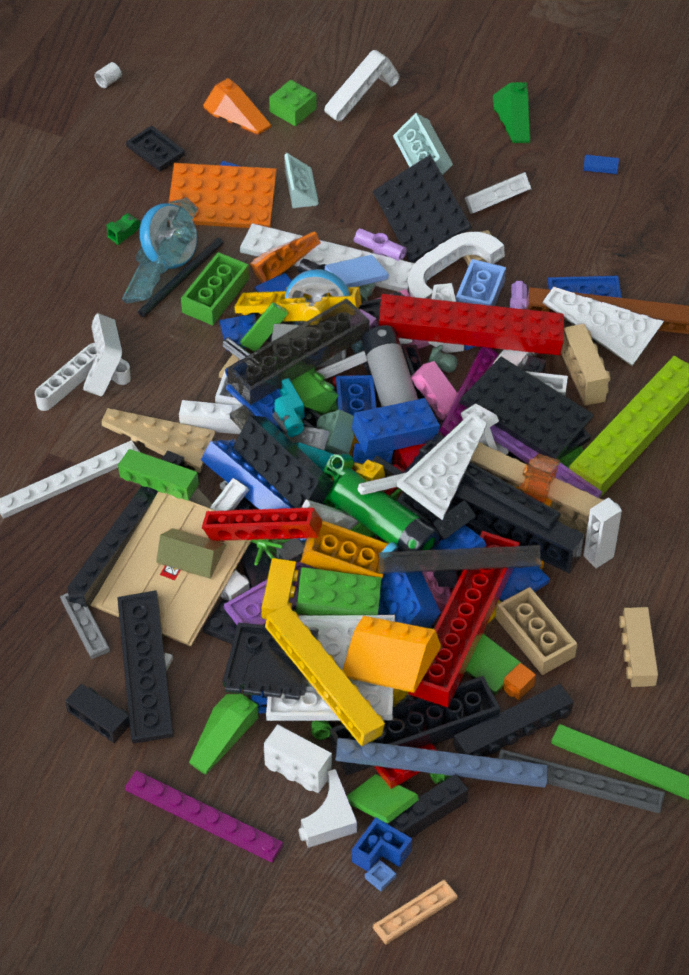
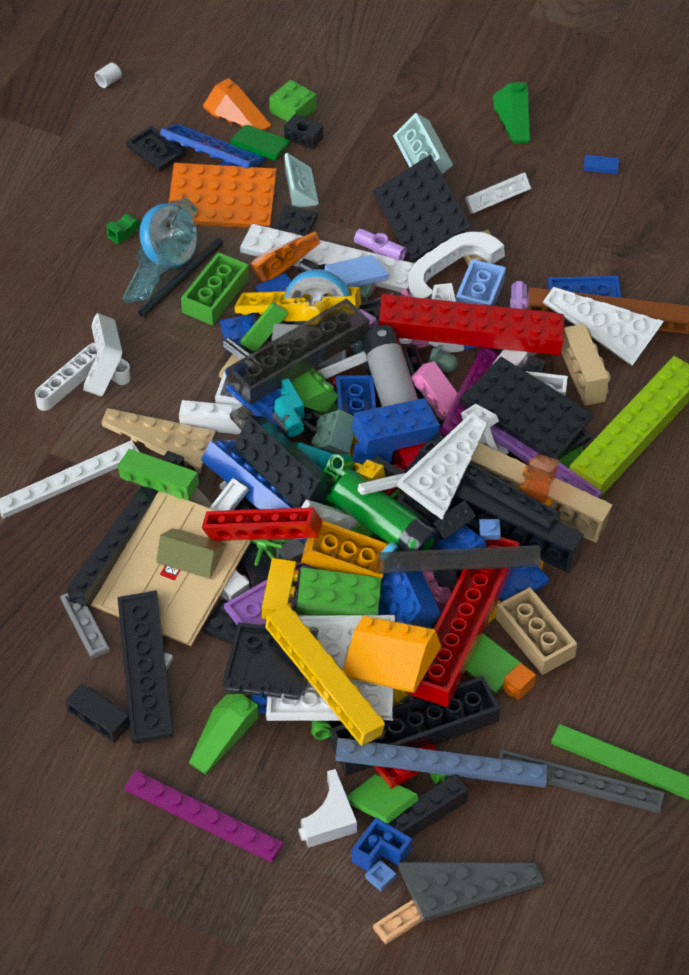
(213, 146): none -> blue plate
(260, 142): none -> green tile
(295, 220): none -> black plate
(297, 759): white brick -> none
(303, 131): none -> black brick
(312, 437): light grey tile -> none
(373, 67): white beam -> none
(452, 887): none -> dark grey wing
(489, 529): none -> medium blue plate
(514, 723): black brick -> none
(602, 532): white brick -> none
(639, 647): tan brick -> none

